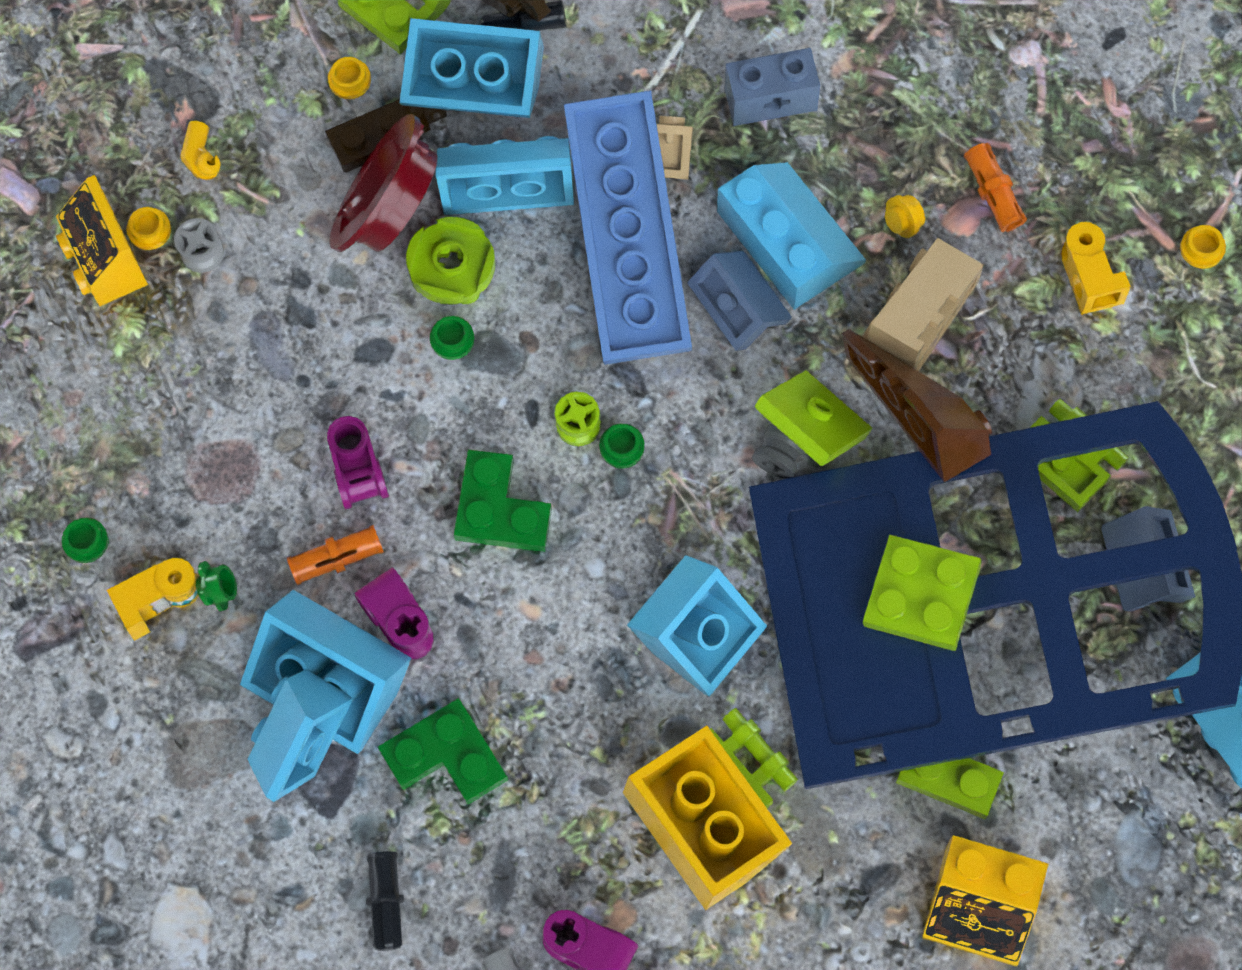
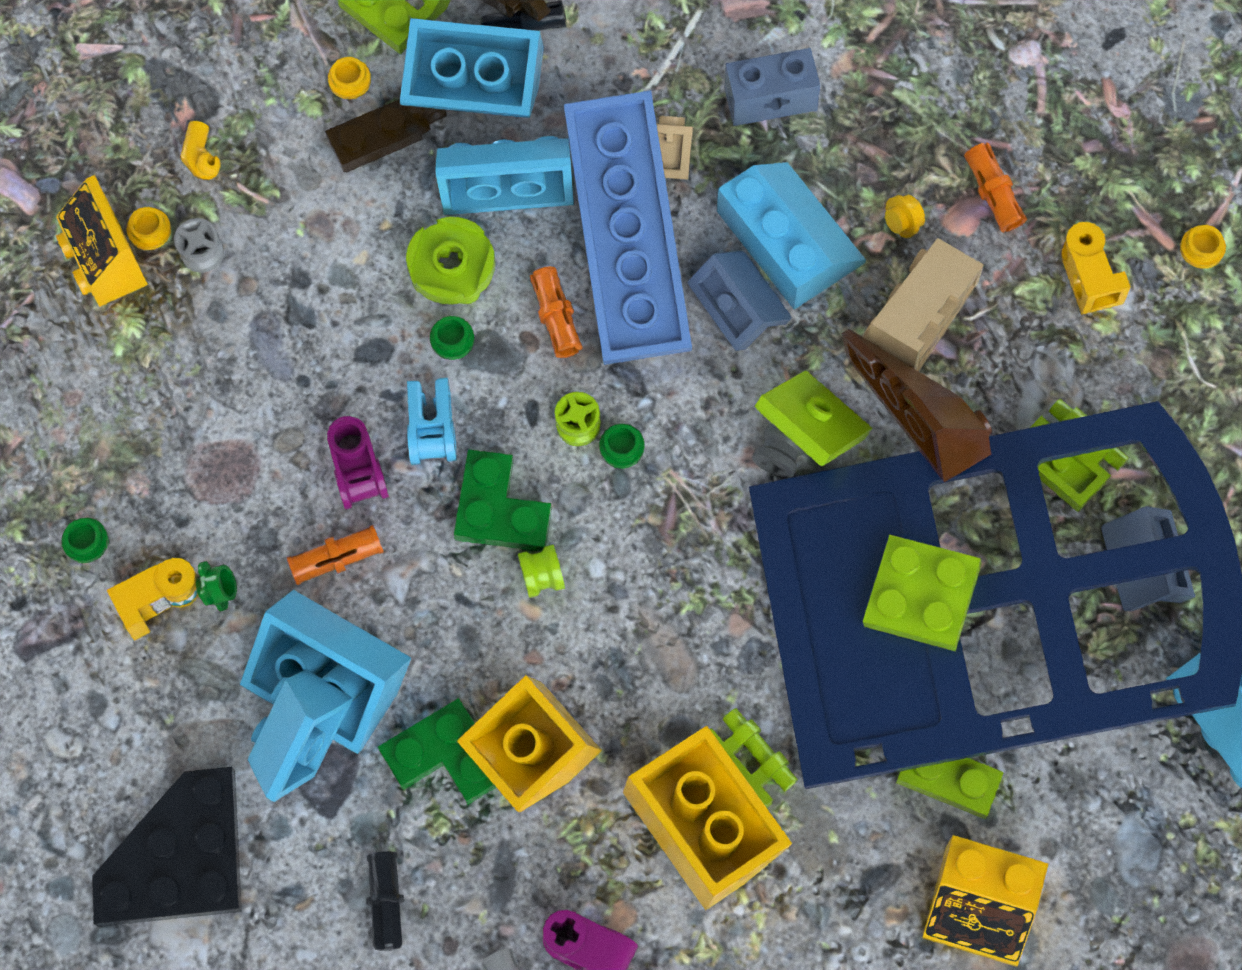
(177, 857): none -> black plate
(386, 189): dark red piece -> none
(393, 610): magenta piece -> none
(432, 437): none -> medium azure piece
(528, 744): none -> yellow slope
(541, 571): none -> lime wheel
(555, 312): none -> orange pin
(697, 624): medium azure slope -> none

